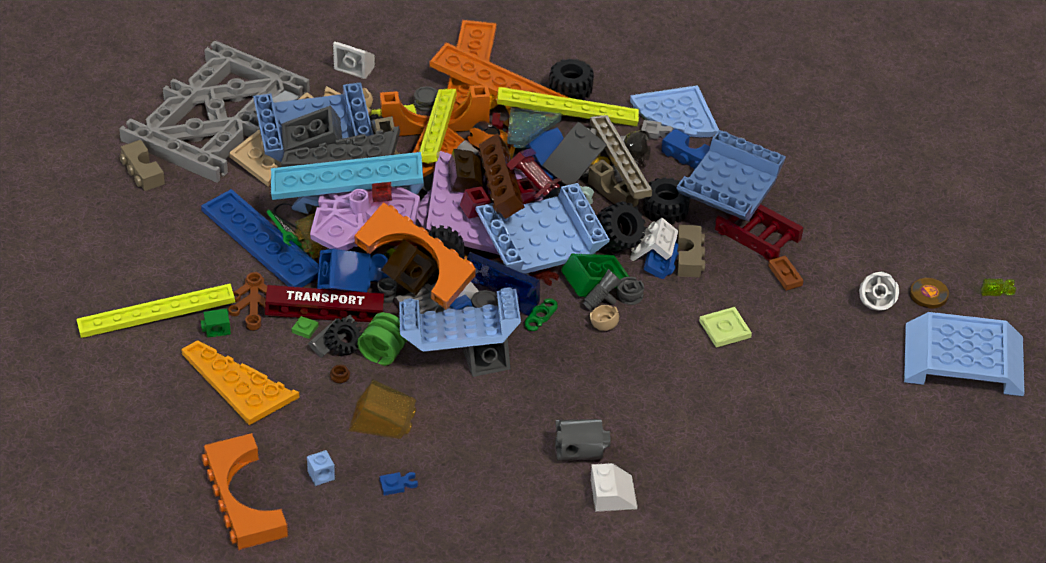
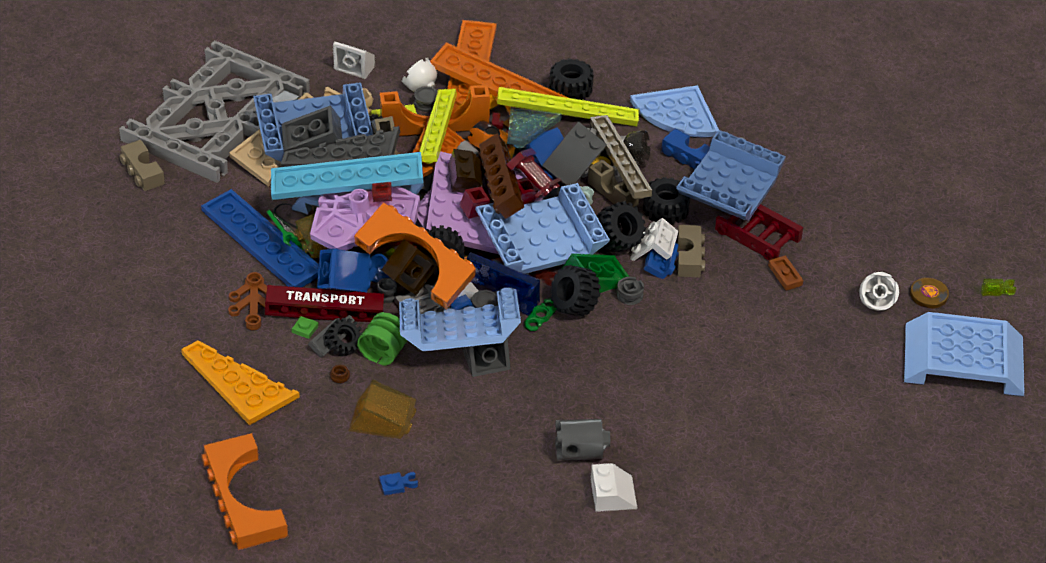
(155, 310): neon yellow plate -> none
(216, 323): green brick -> none
(320, 468): light blue brick -> none
(421, 75): none -> white cylinder
(575, 290): none -> black tyre
(602, 291): dark grey piece -> none
(608, 315): tan hair -> none
(656, 129): light grey plate -> none
(725, 327): yellowish green plate -> none

